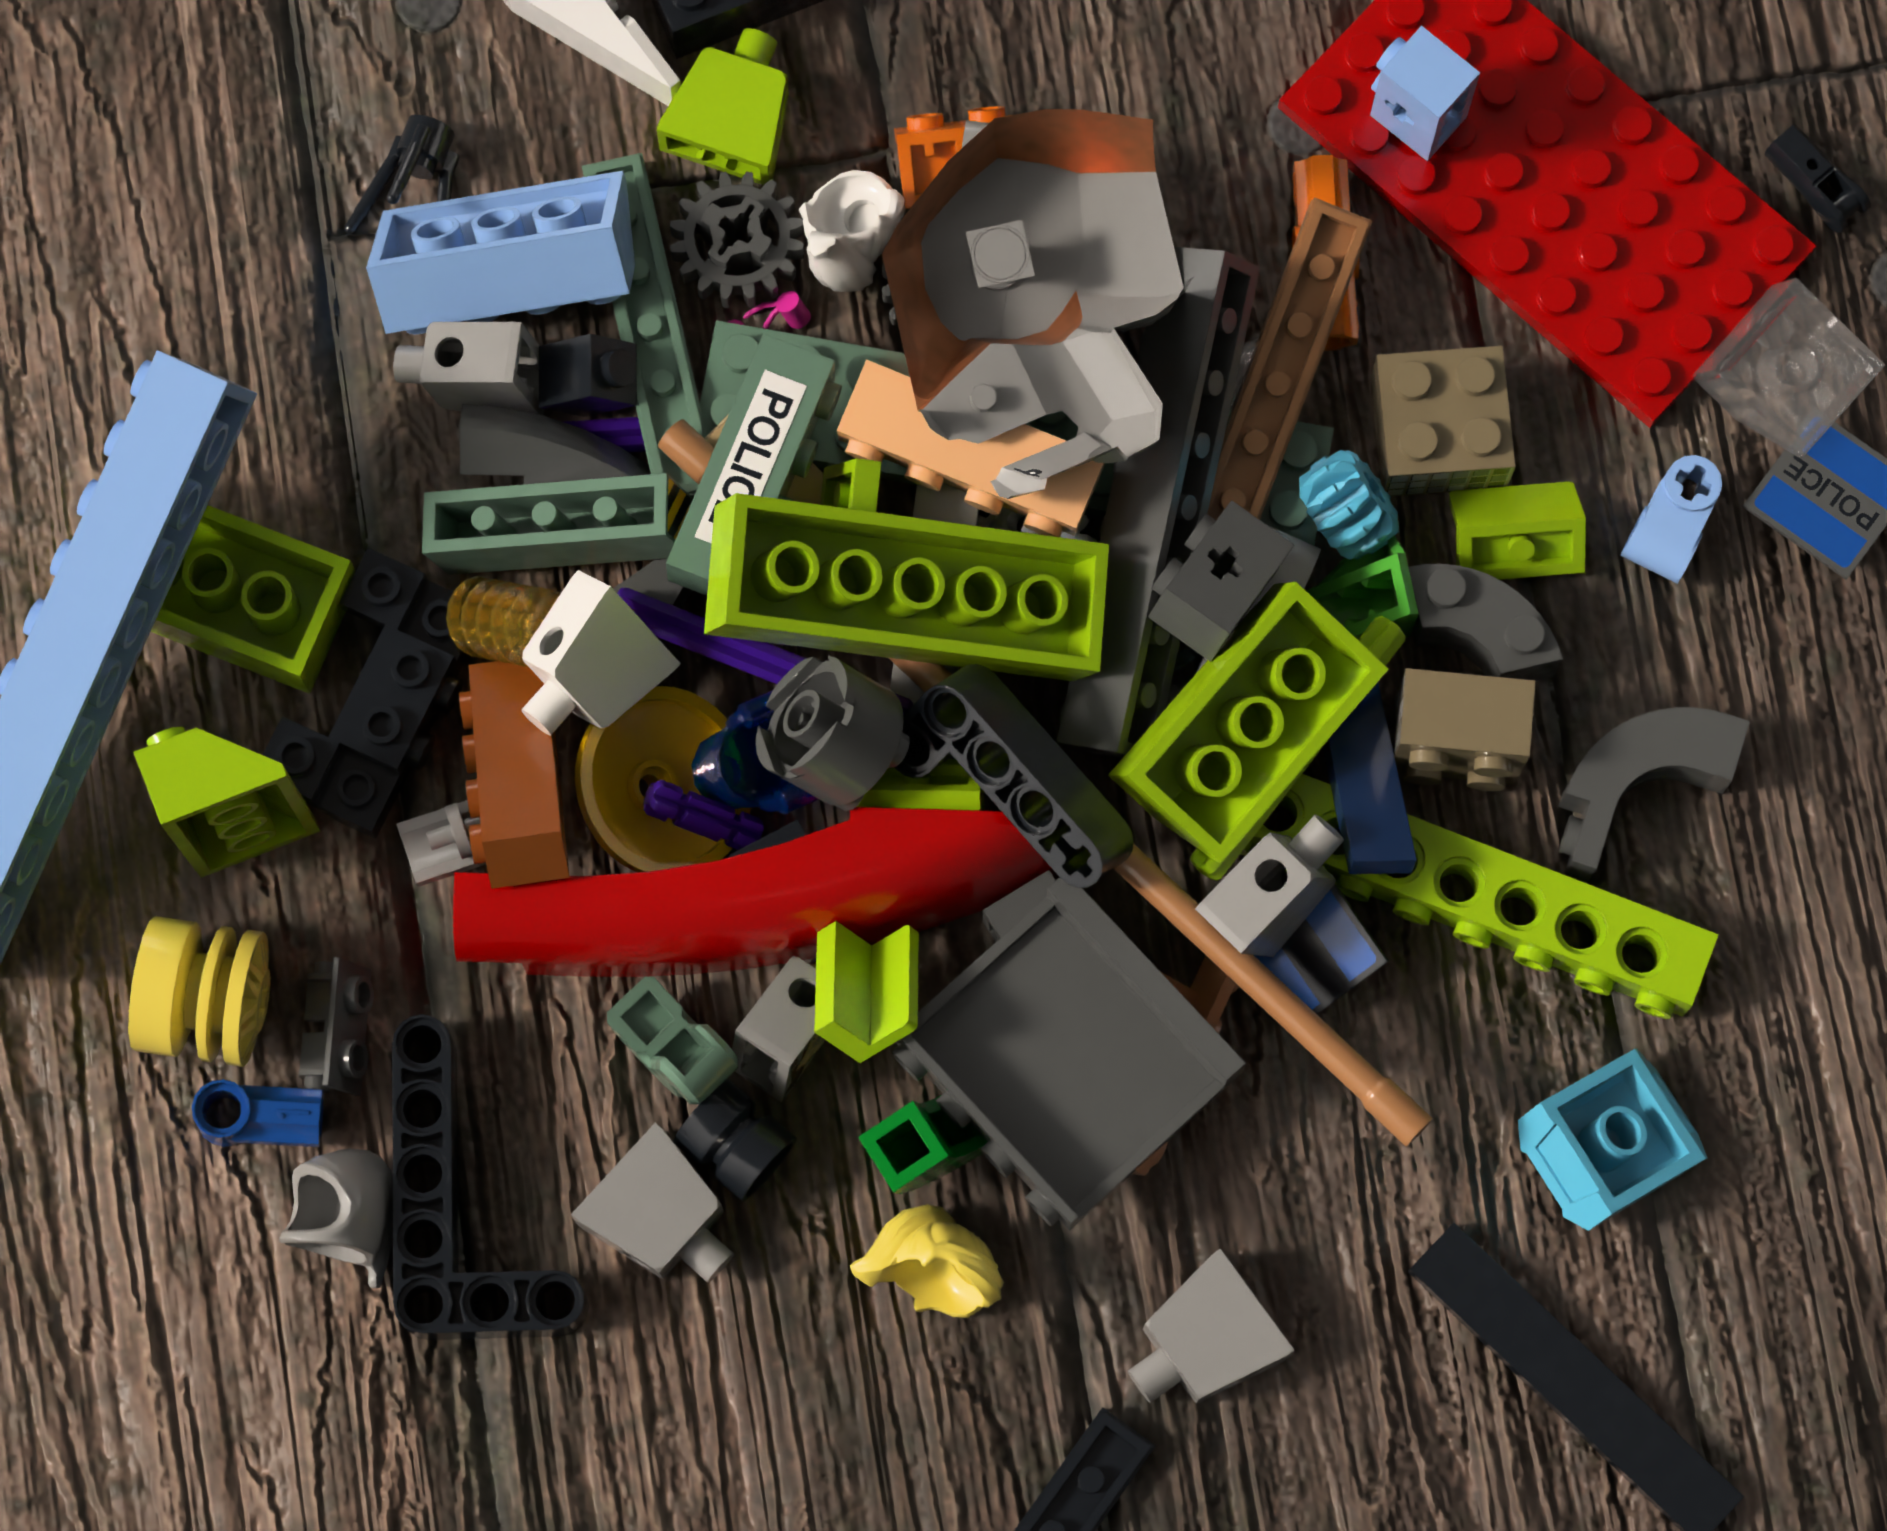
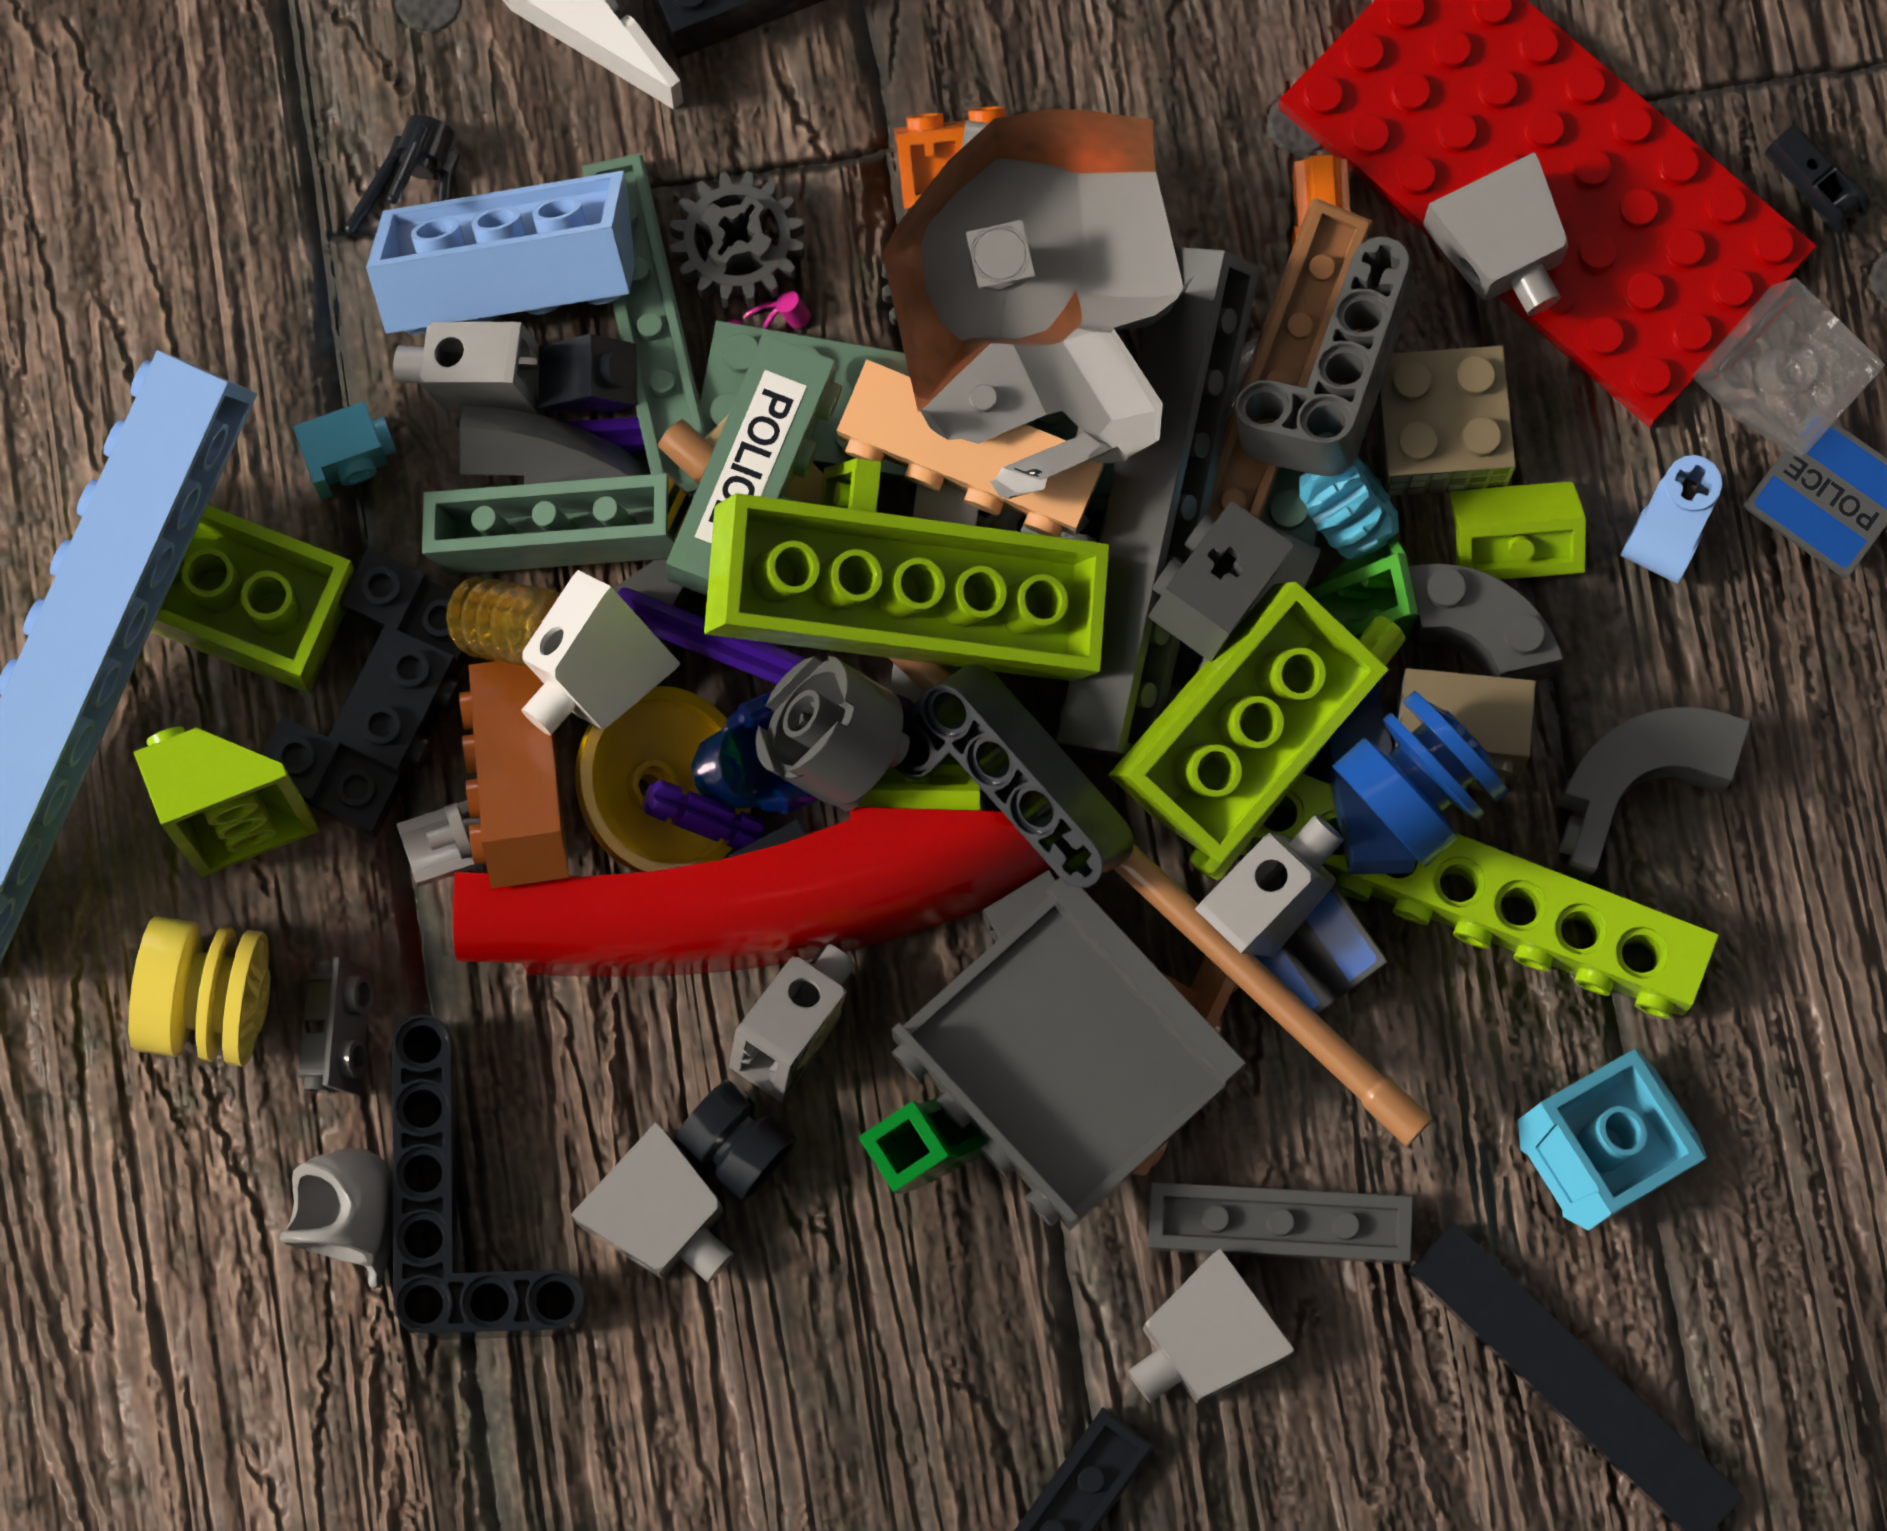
(266, 1115): blue piece -> none
(344, 447): none -> medium azure brick
(673, 1047): sand green animal -> none
(730, 110): lime torso -> none
(849, 228): white hair -> none
(865, 990): lime panel -> none
(933, 1262): light yellow hair -> none
(1280, 1223): none -> dark grey plate
(1344, 355): none -> dark grey beam
(1421, 777): none -> blue wheel
(1422, 91): light blue brick -> none
(1503, 234): none -> light grey torso

